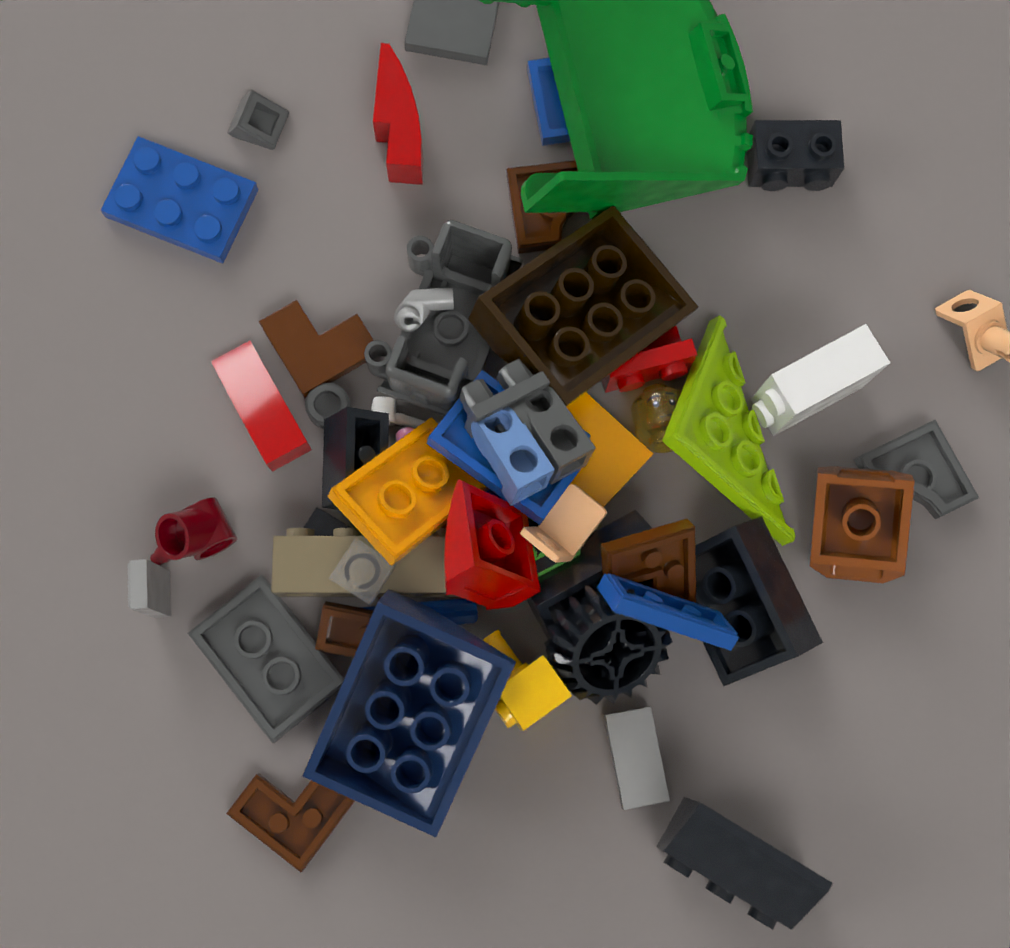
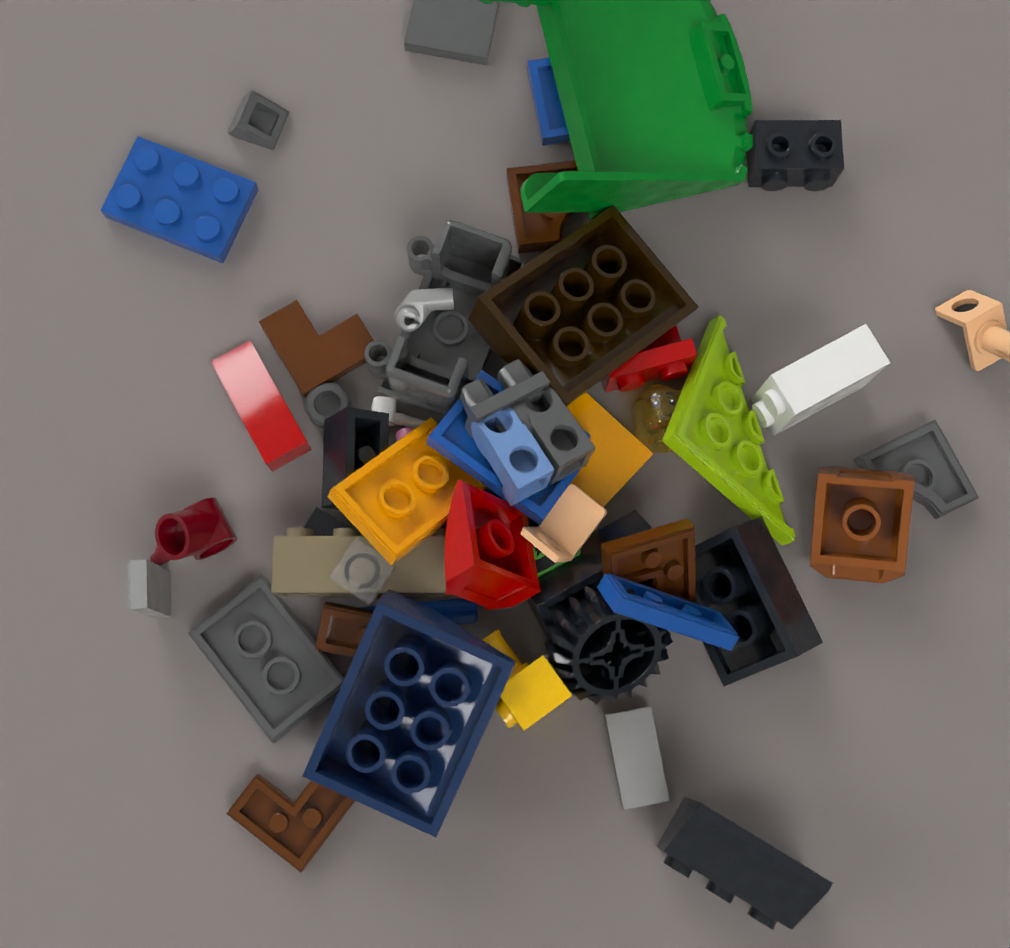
(397, 120): red slope -> none

